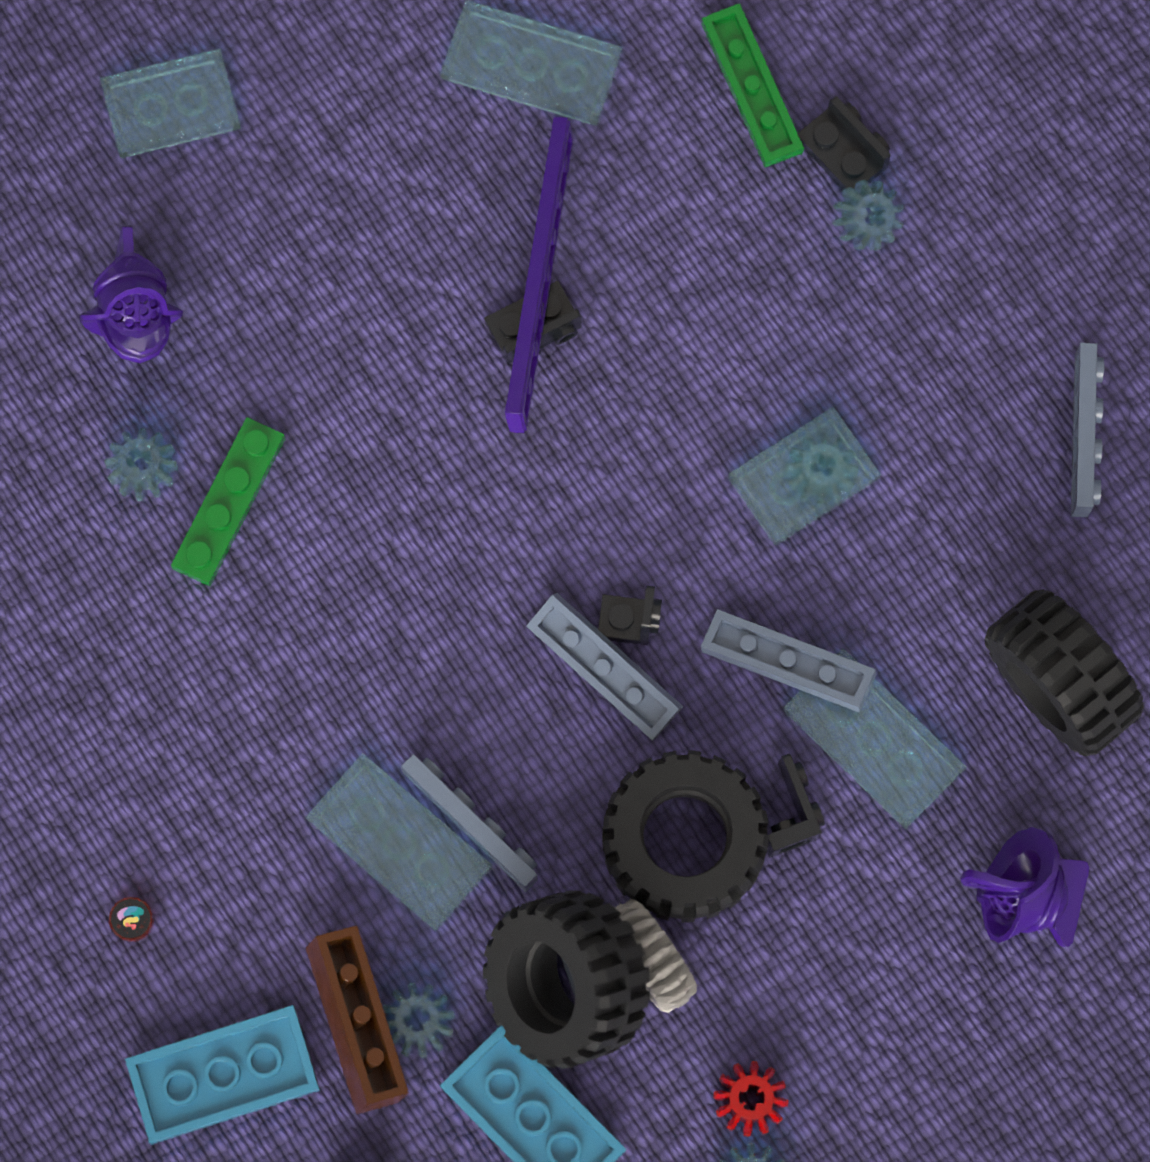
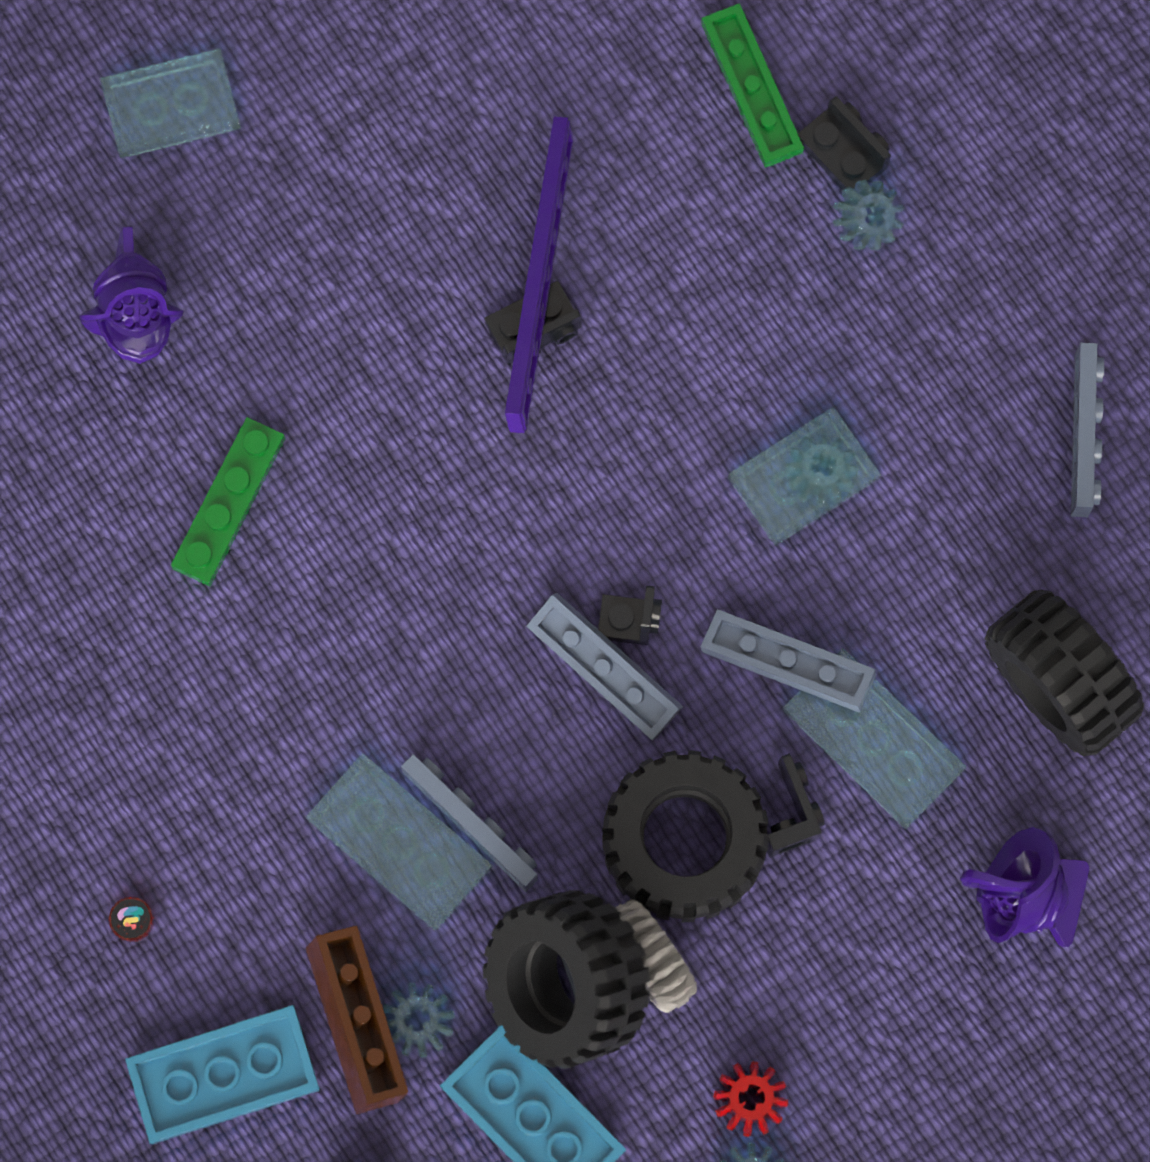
(129, 475): clear light blue gear -> none
(531, 62): clear light blue tile -> none

